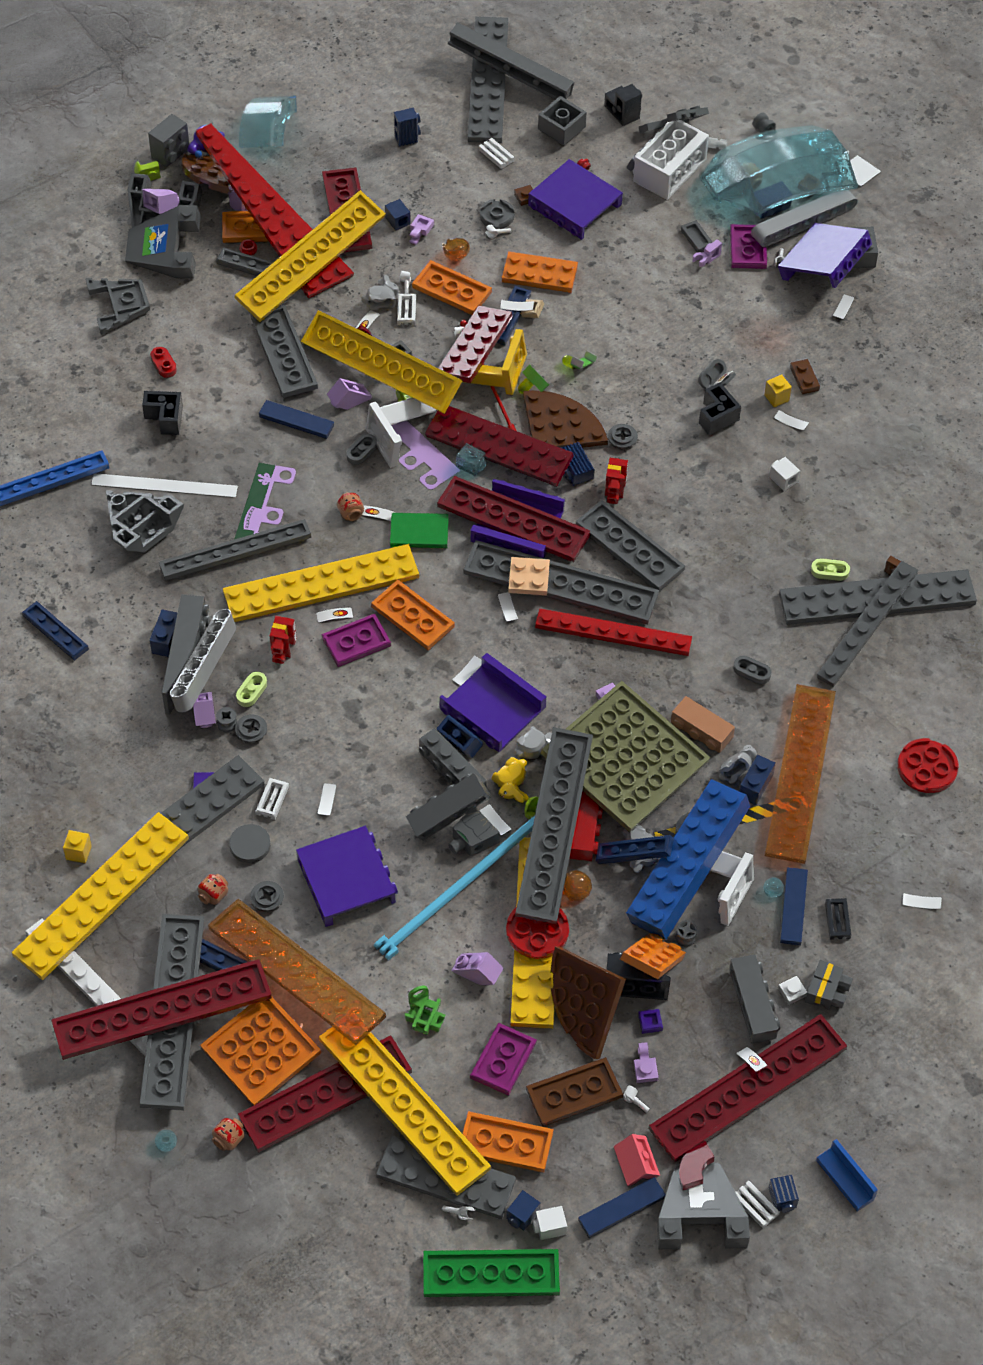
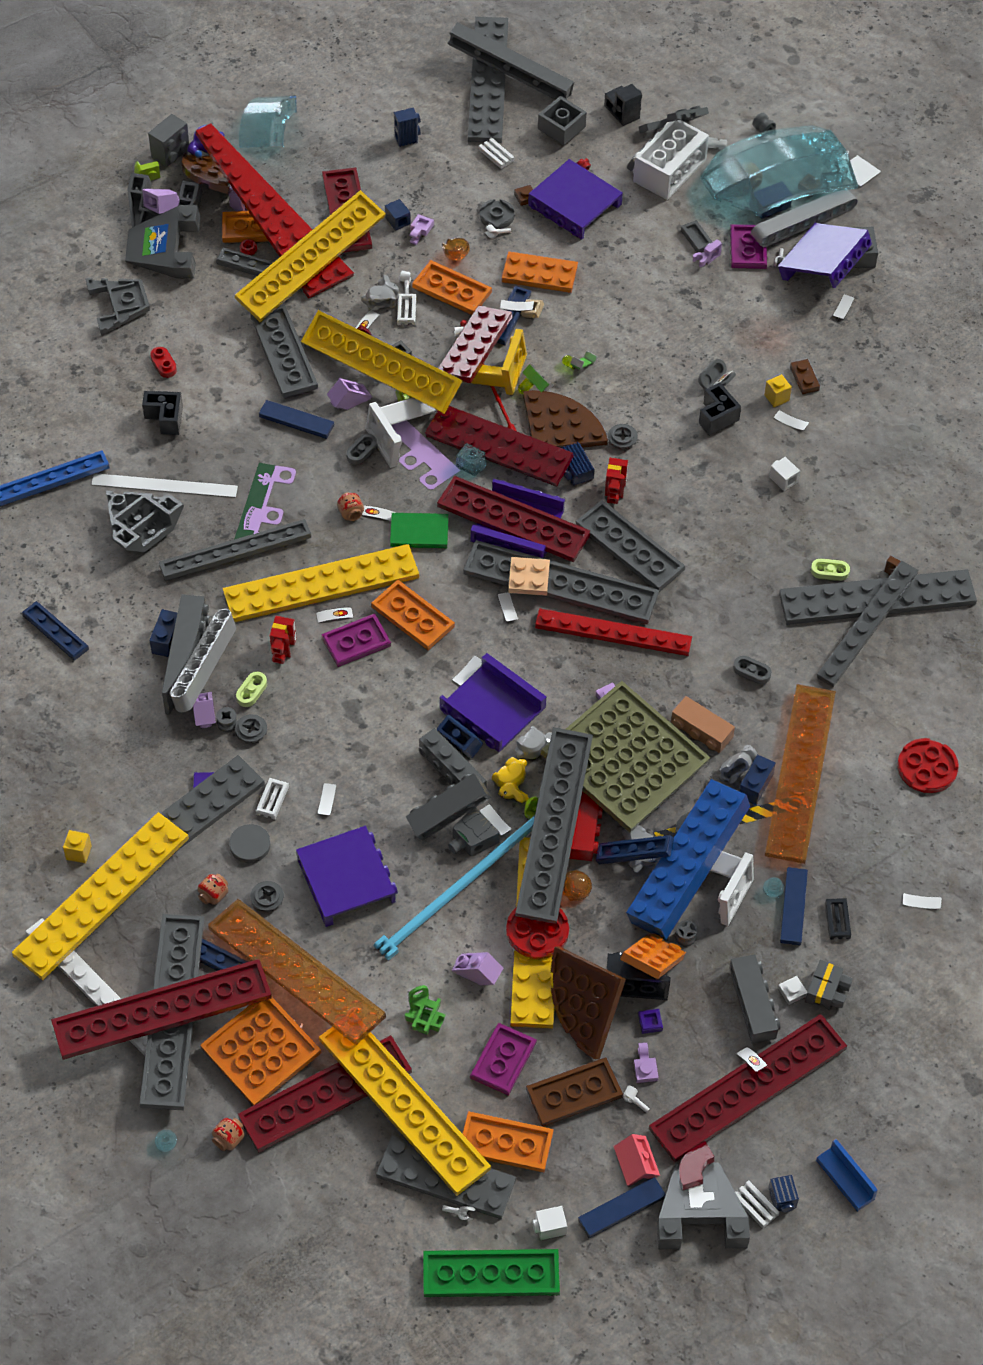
(522, 1211): dark blue brick -> none

